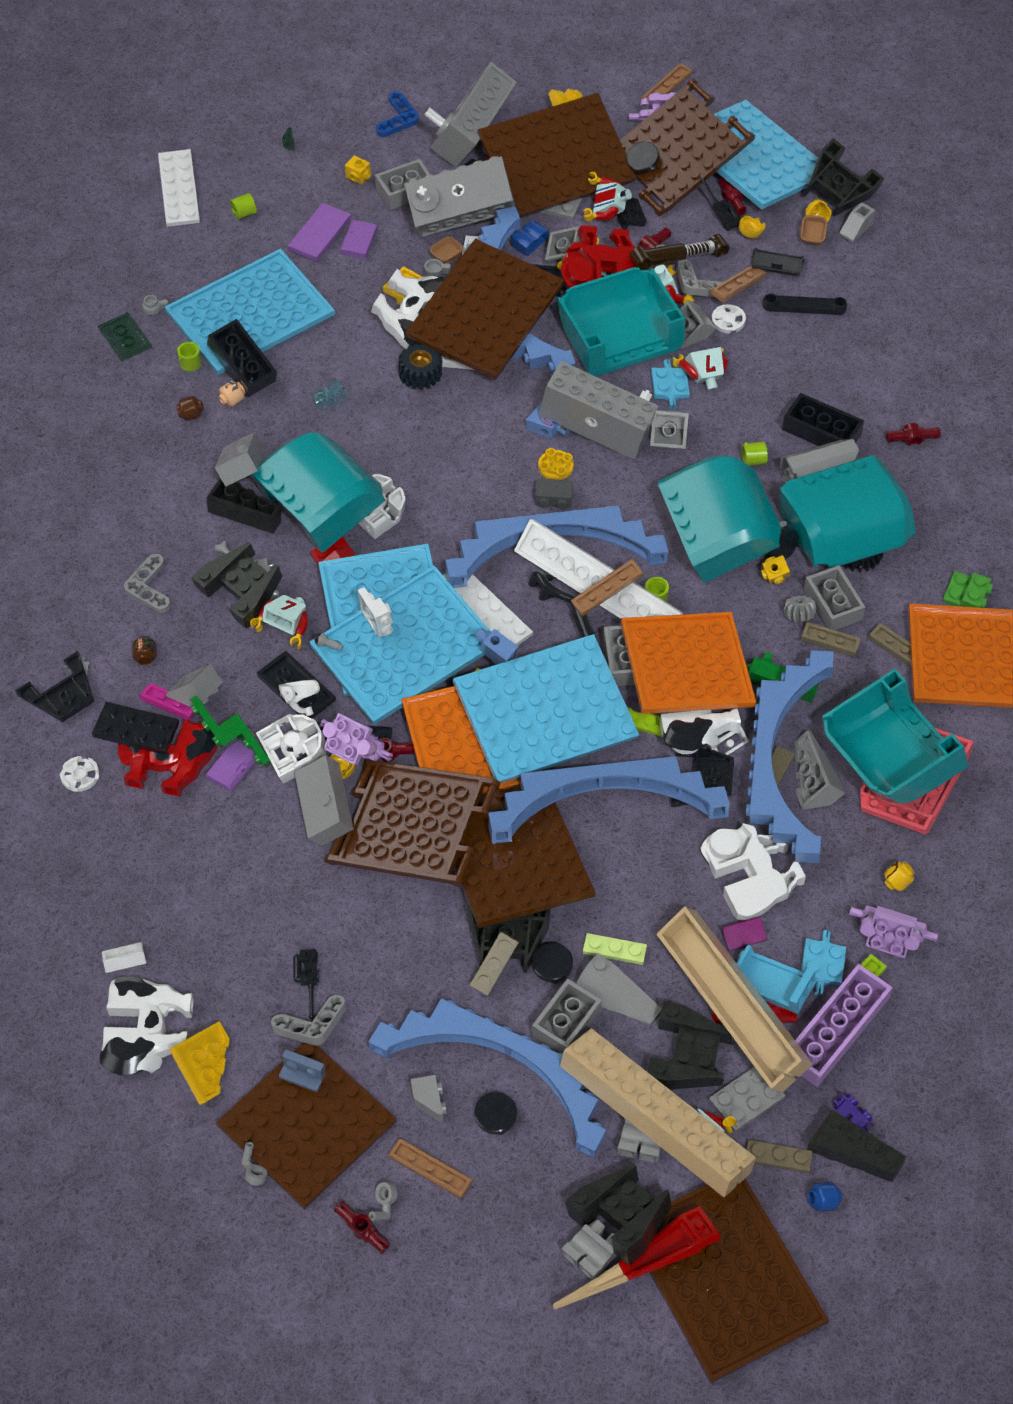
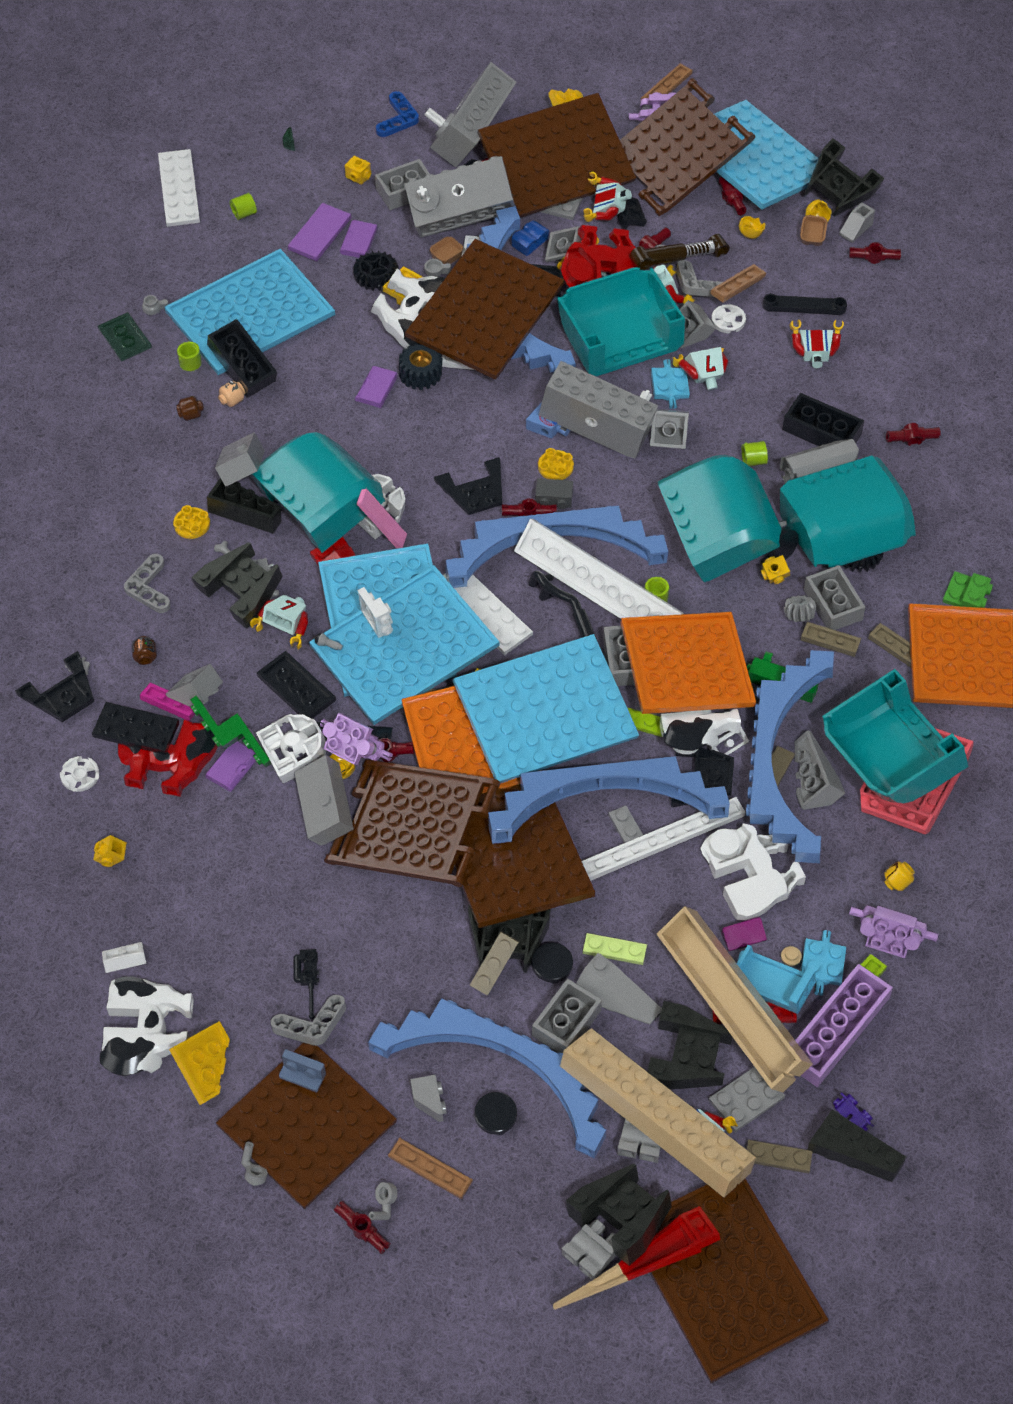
(109, 851): none -> yellow brick
(191, 522): none -> yellow tile
(303, 689): white helmet -> none
(329, 395): clear light blue leg -> none
(376, 386): none -> medium lavender piece
(378, 269): none -> black gear
(381, 518): none -> bright pink tile
(477, 494): none -> black wing
(501, 651): medium blue torso -> none
(527, 508): none -> dark red pin
(607, 587): medium nougat tile -> none
(625, 824): none -> light grey plate
(633, 702): clear purple tile -> none
(643, 157): black tile -> none
(658, 841): none -> white plate
(721, 210): black piece -> none
(777, 262): black door -> none
(791, 956): none -> tan plate
(816, 344): none -> torso
(824, 1196): blue head -> none
(875, 253): none -> dark red pin

